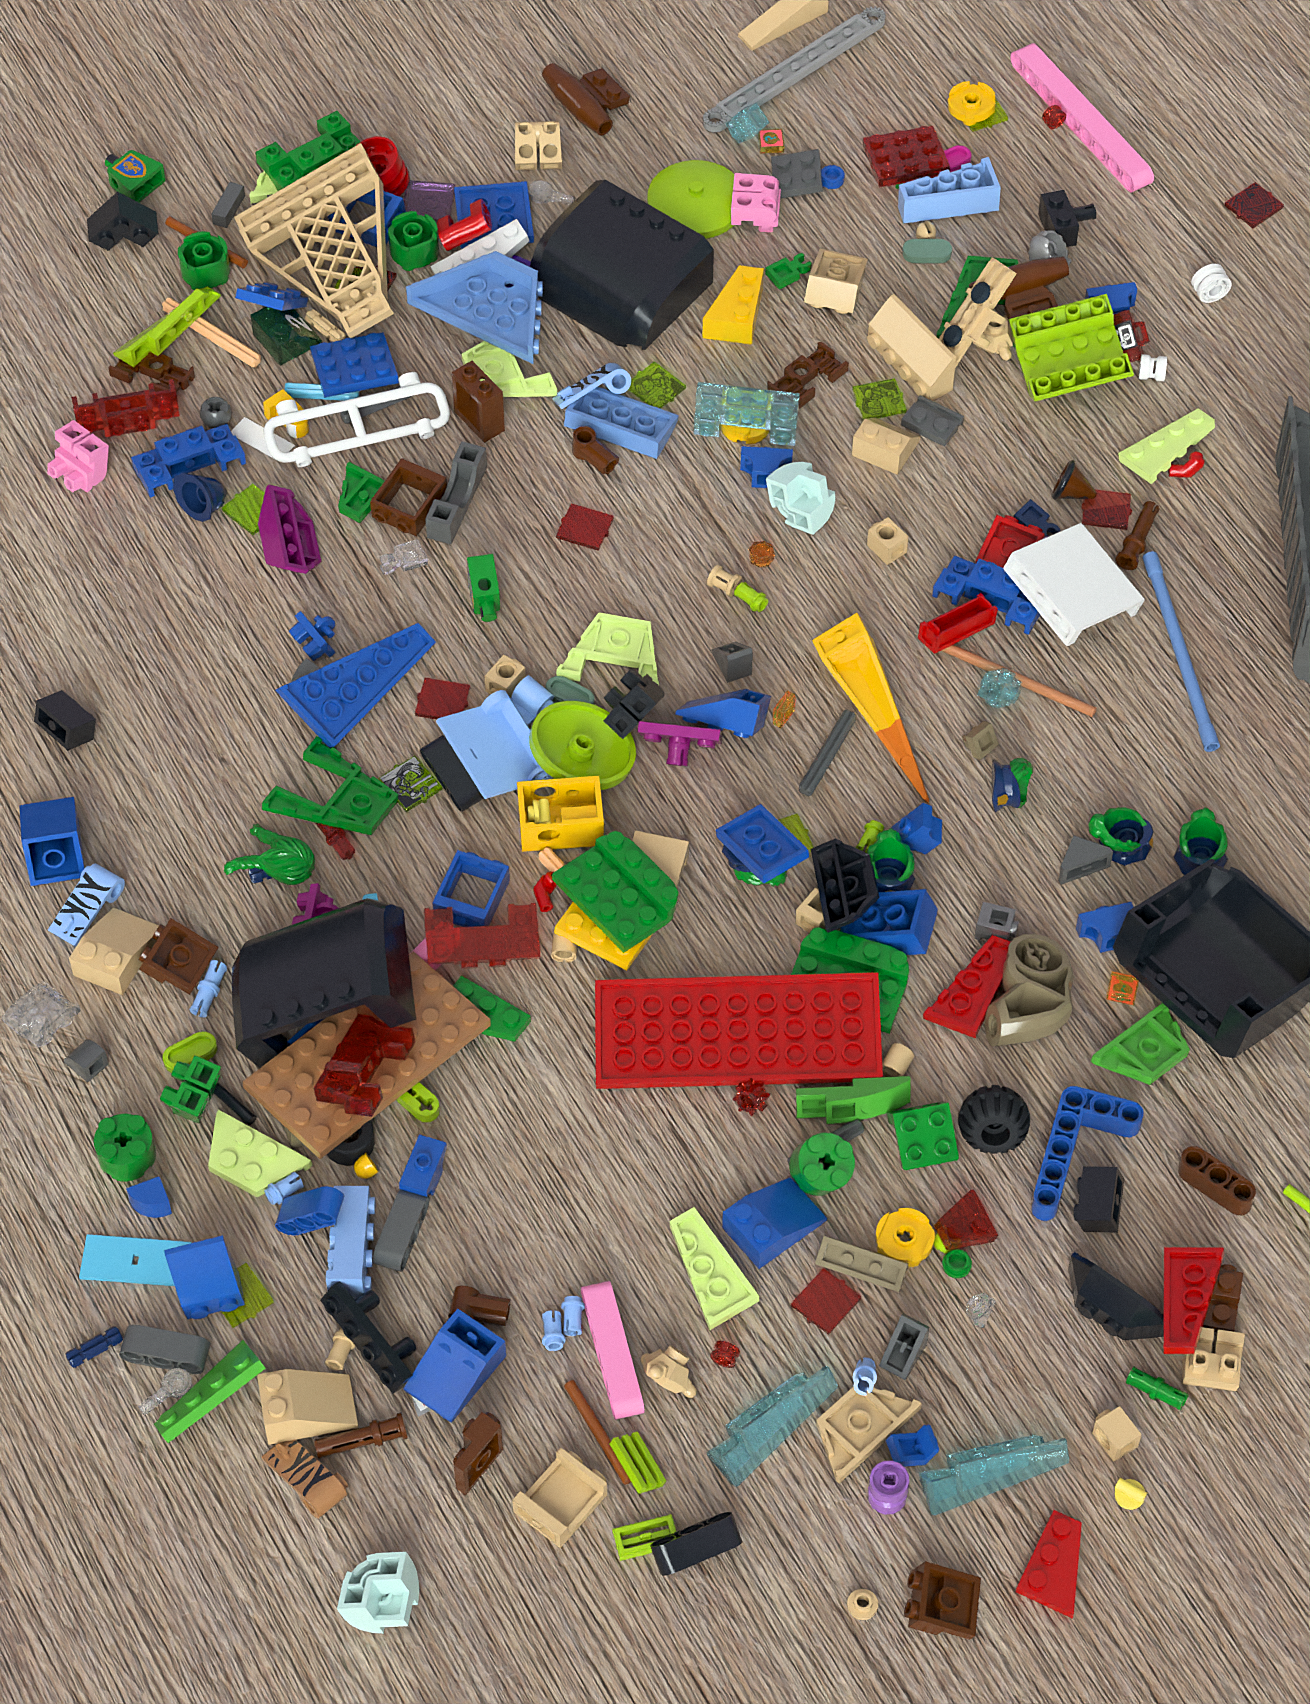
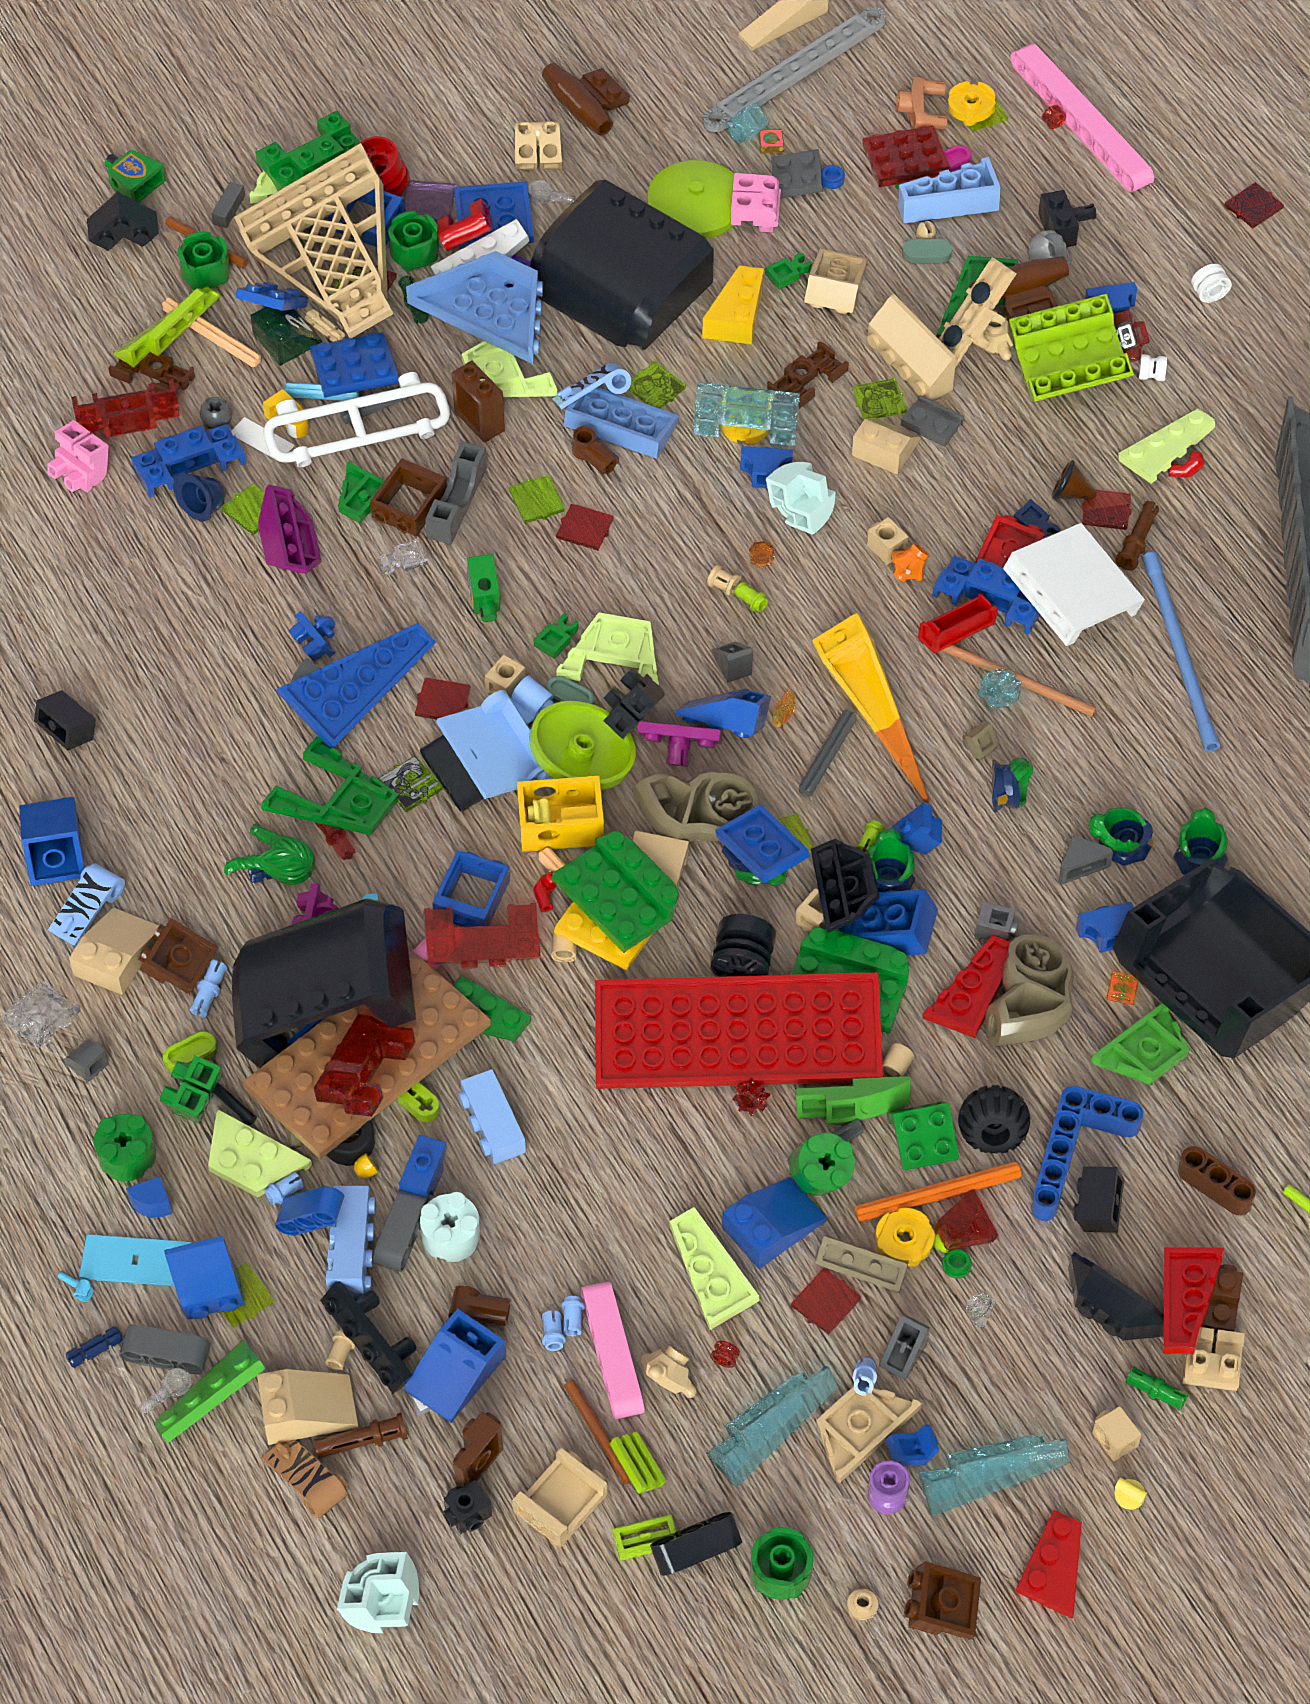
(83, 1288): none -> medium azure hand
(416, 313): none -> clear green pin
(450, 1227): none -> light aqua brick
(466, 1507): none -> black brick
(491, 1117): none -> light blue brick
(536, 499): none -> clear neon green piece
(556, 638): none -> green plate
(693, 807): none -> dark tan piece
(743, 946): none -> black wheel
(785, 1580): none -> green brick
(910, 563): none -> orange rock
(913, 103): none -> nougat connector
(938, 1191): none -> orange axle

